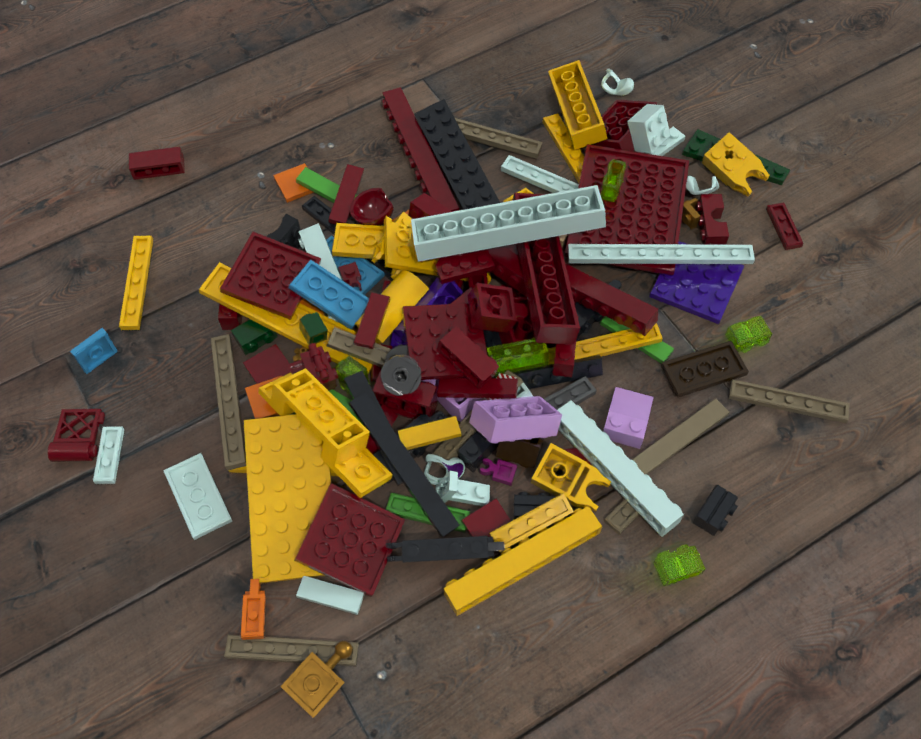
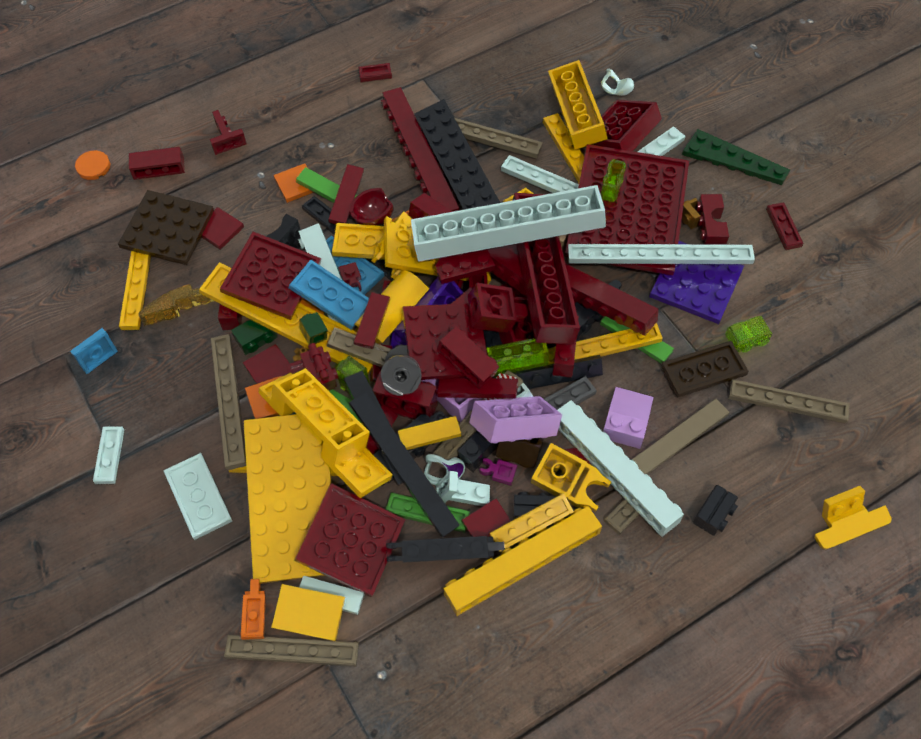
(74, 447): dark red piece -> none
(92, 165): none -> orange tile
(166, 227): none -> dark brown plate
(168, 305): none -> clear yellow slope
(221, 228): none -> dark red tile
(227, 140): none -> dark red bracket
(308, 612): none -> yellow tile
(315, 681): pearl gold plate -> none
(375, 72): none -> dark red tile
(649, 128): light aqua brick -> none
(679, 565): clear neon green brick -> none
(693, 188): light aqua piece -> none
(737, 167): yellow brick -> none
(849, 518): none -> yellow plate

